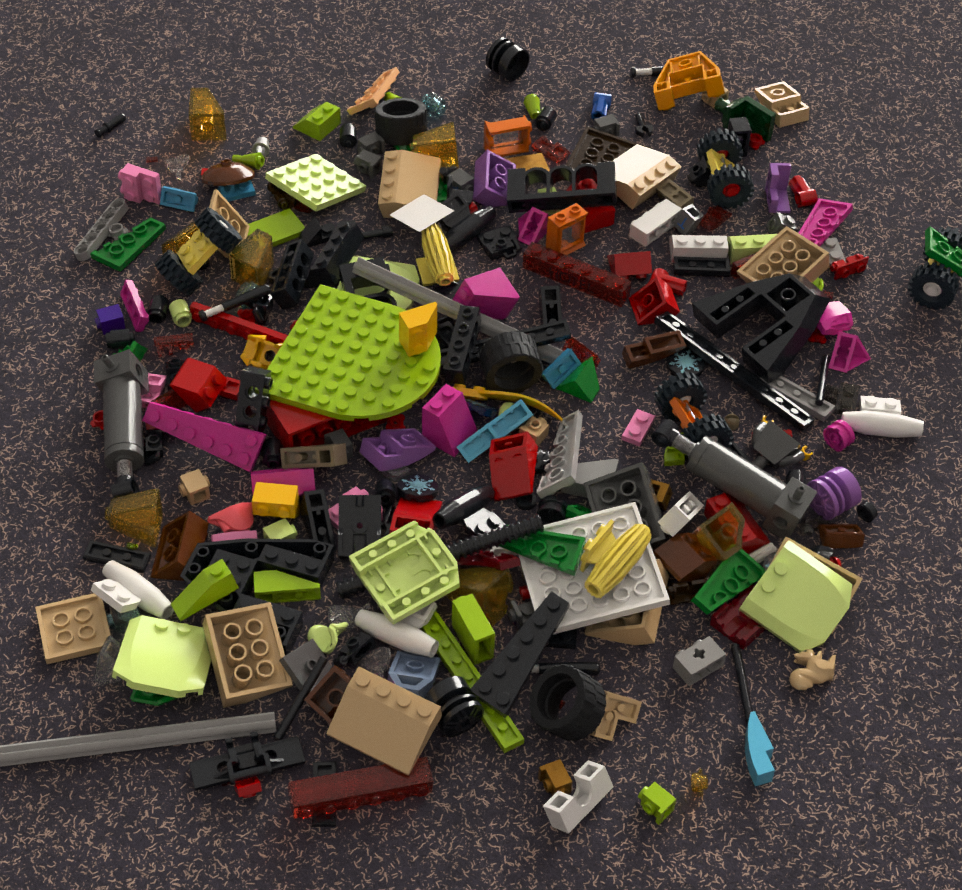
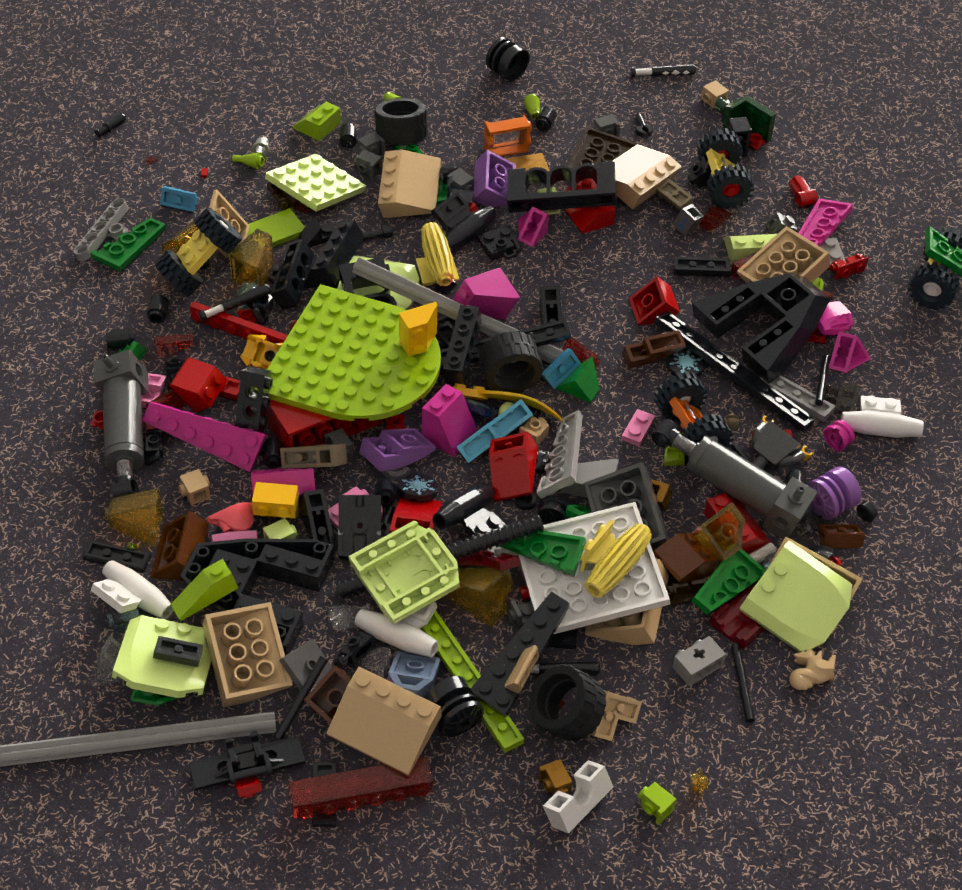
(72, 627): tan plate -> none
(109, 319): dark purple brick -> none
(134, 306): dark pink plate -> none
(140, 184): bright pink plate -> none
(177, 164): clear piece -> none
(178, 651): none -> black plate
(180, 313): yellowish green brick -> none
(205, 116): clear yellow slope -> none
(227, 174): reddish brown dish -> none
(237, 191): dark azure plate -> none
(283, 587): lime slope -> none
(326, 635): yellowish green piece -> none
(375, 92): light nougat wing -> none
(421, 213): white sticker -> none
(434, 104): clear light blue head -> none
(438, 143): clear yellow slope -> none
(473, 629): lime brick -> none
(522, 669): none -> tan slope
(554, 152): clear red slope -> none
(566, 229): orange window -> none
(576, 274): clear red brick -> none
(601, 105): blue piece -> none
(631, 264): red slope -> none
(654, 222): white brick -> none
(678, 285): red piece -> none
(680, 514): white brick -> none
(687, 76): light orange wedge -> none
(698, 246): white slope -> none
(758, 752): medium azure slope -> none
(777, 187): medium lavender panel -> none
(784, 102): tan slope -> none

